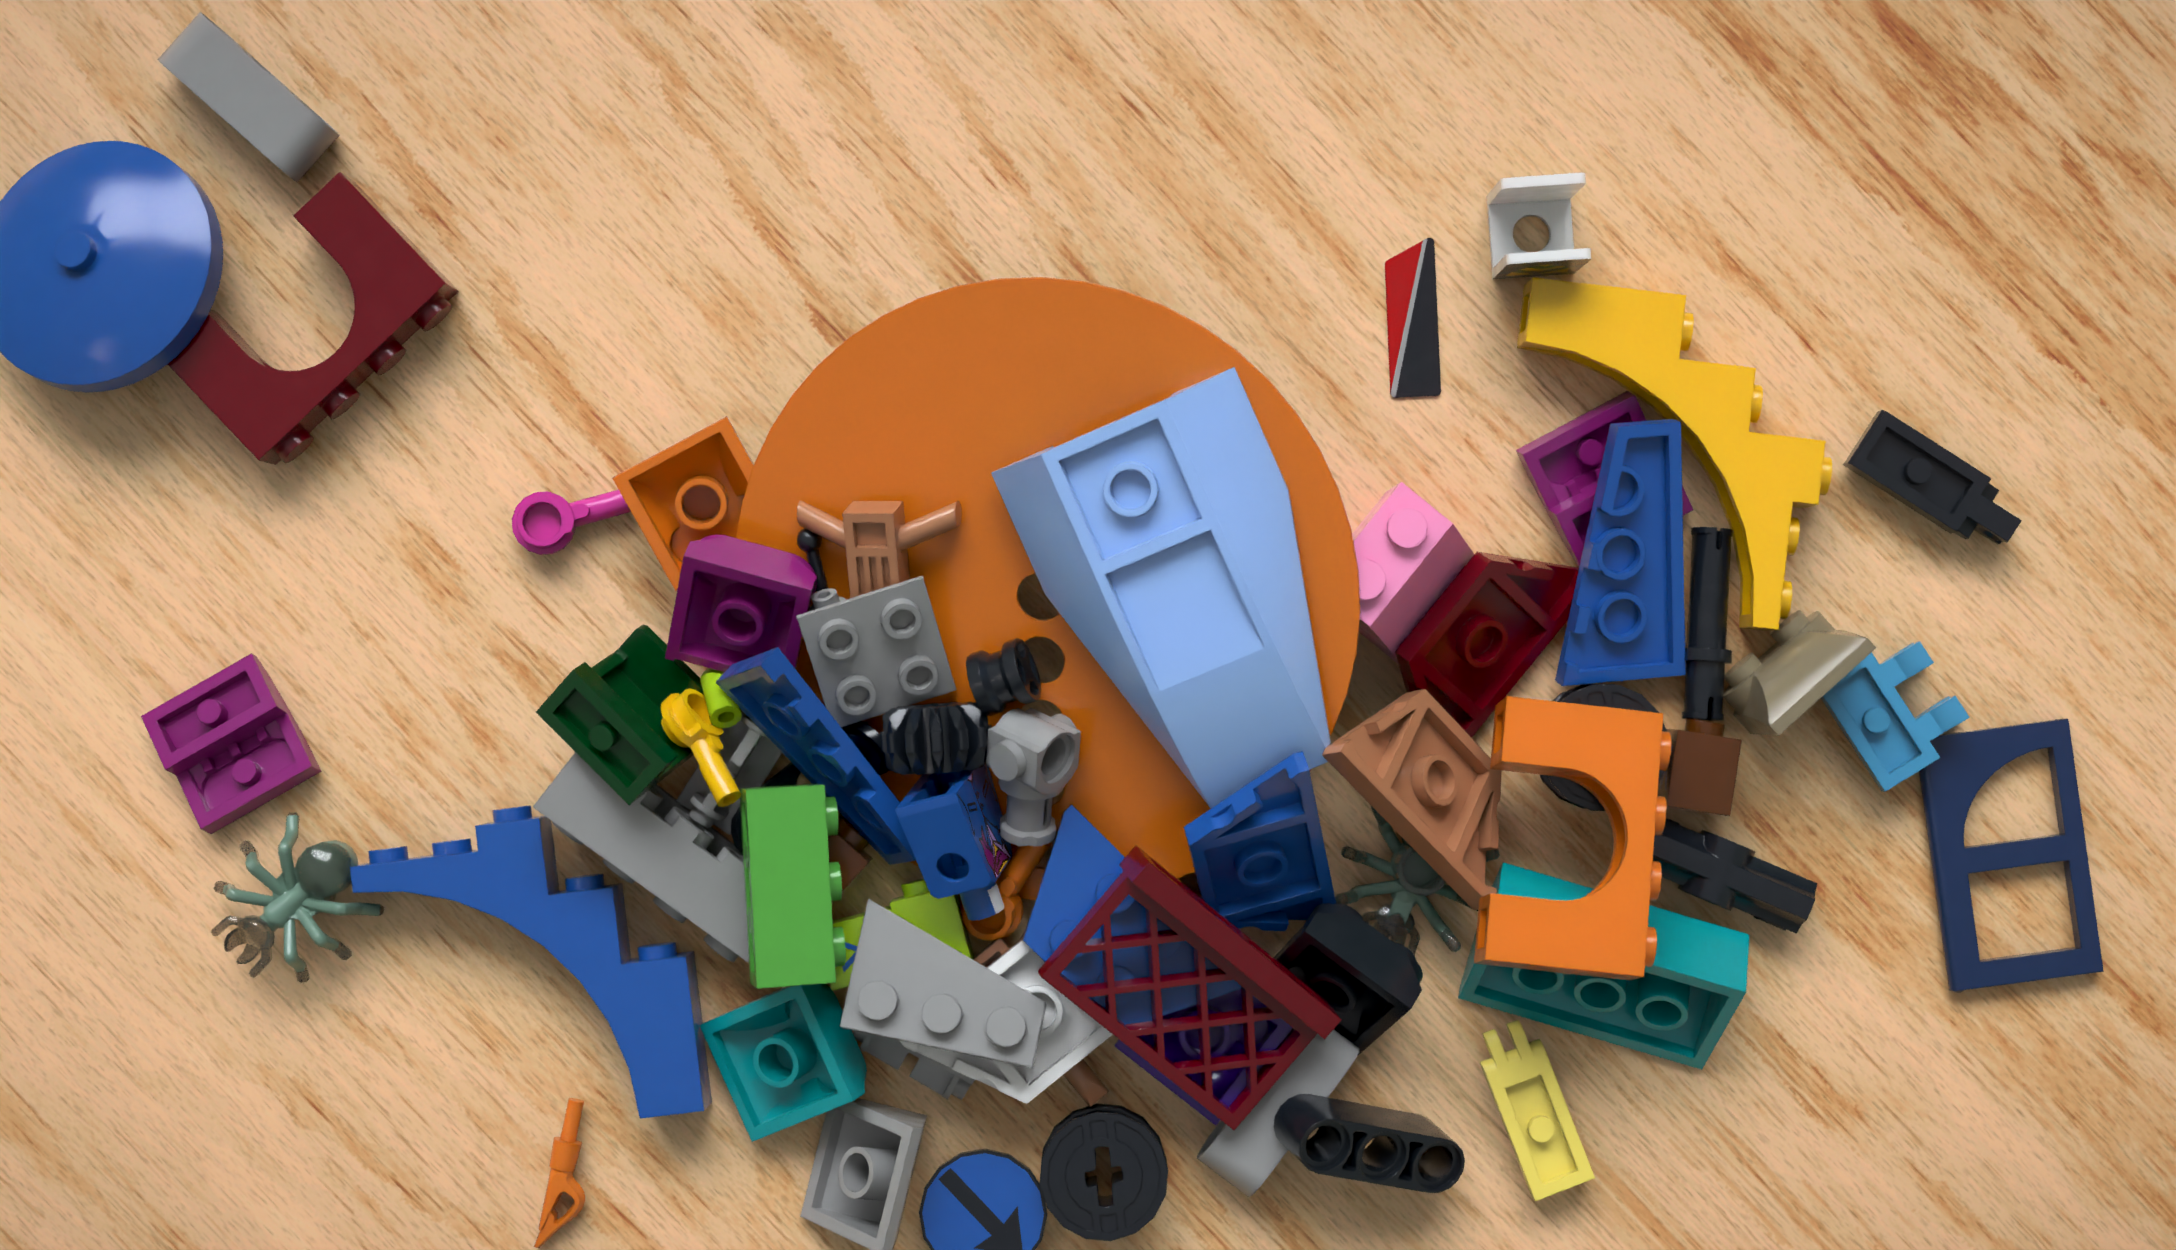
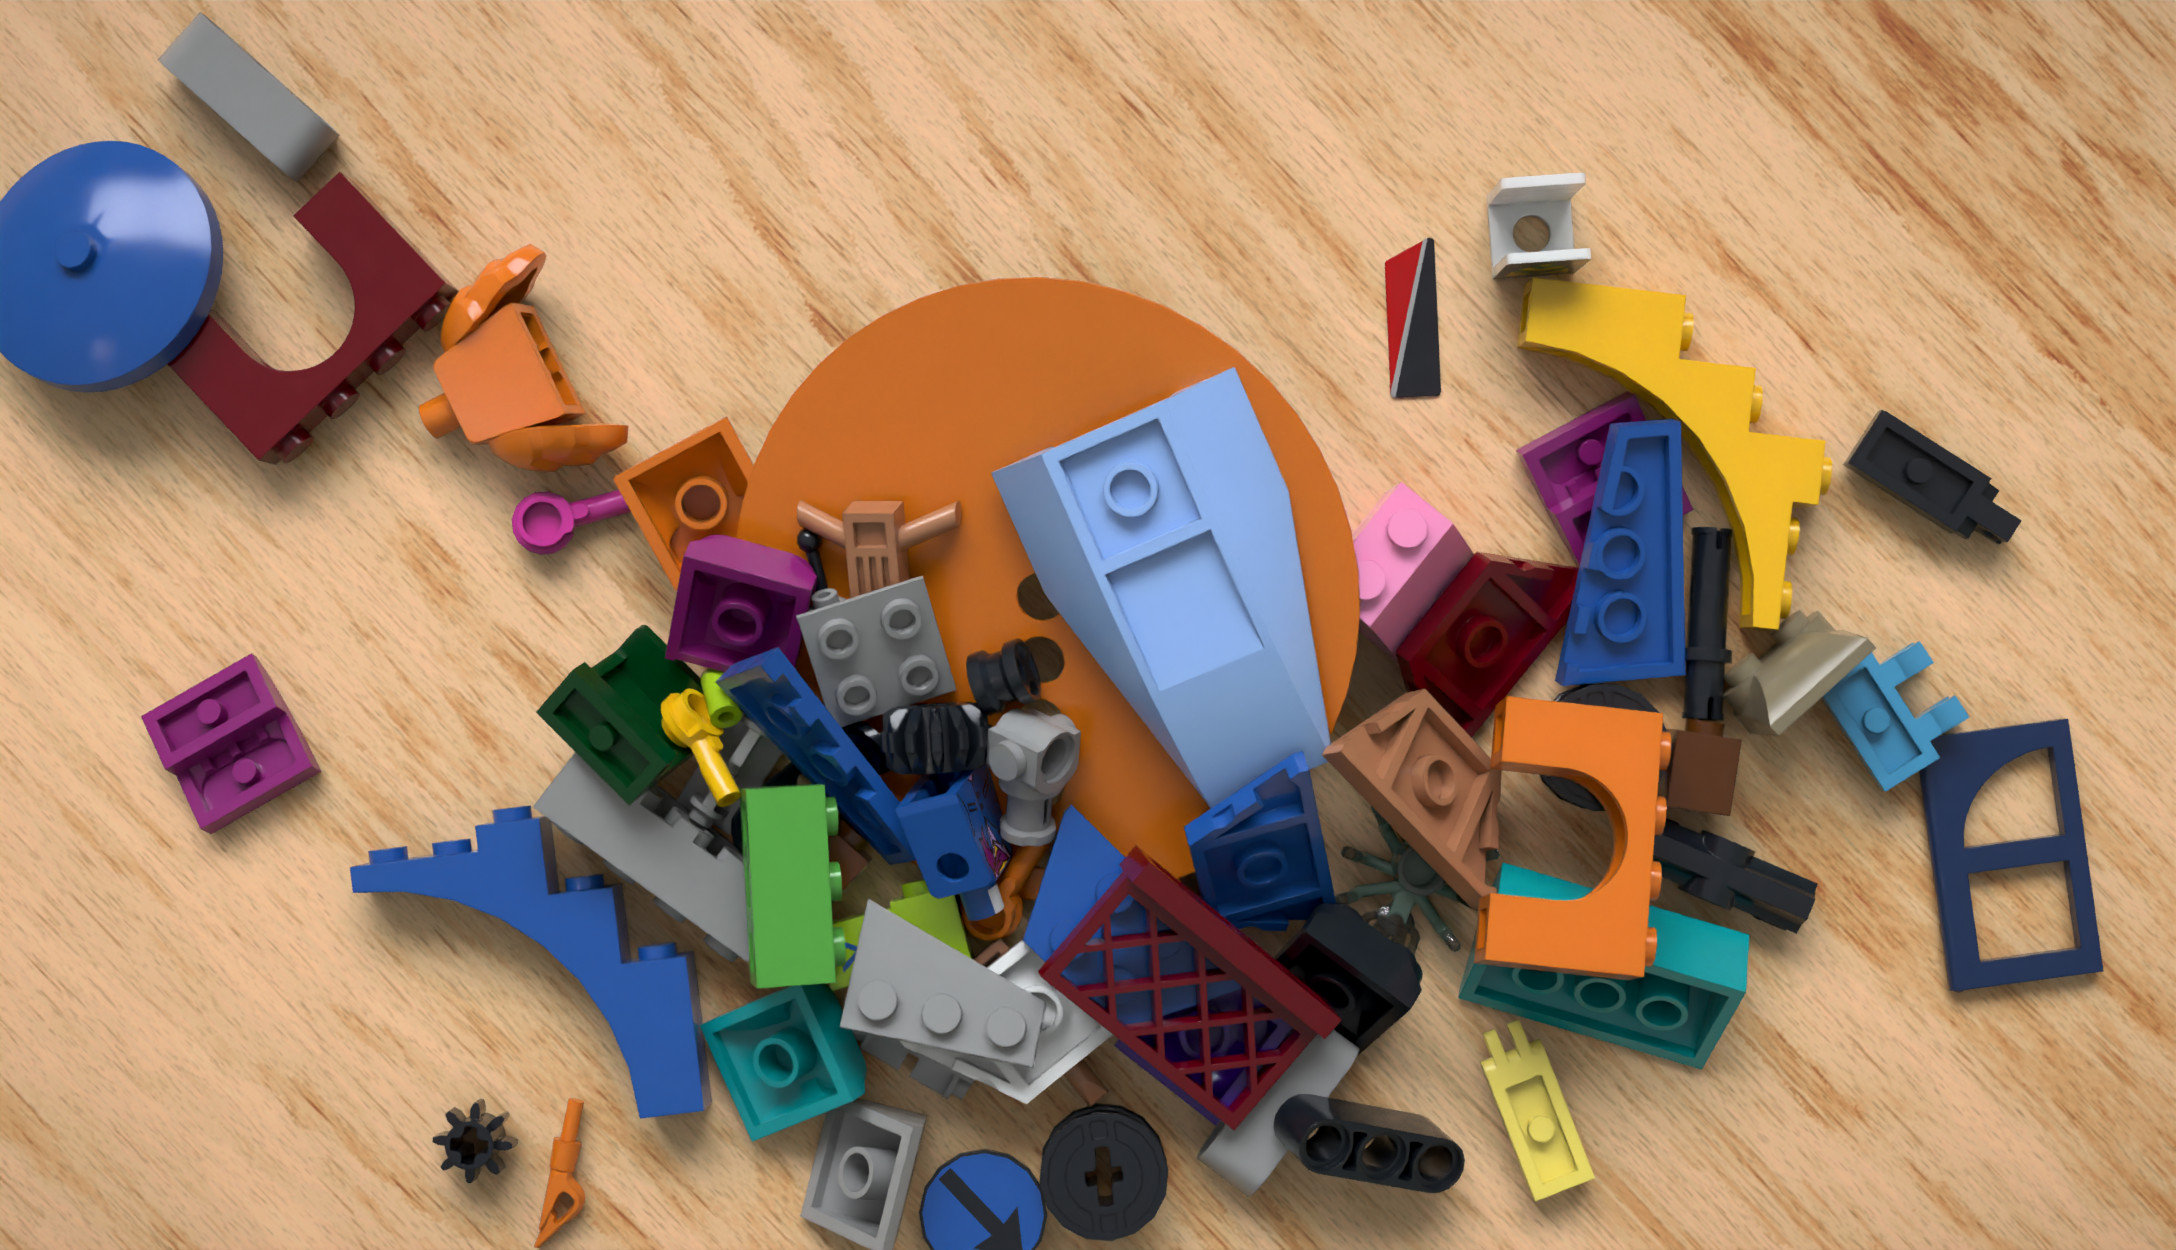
(297, 895): animal -> none
(462, 1152): none -> black gear
(507, 378): none -> orange torso

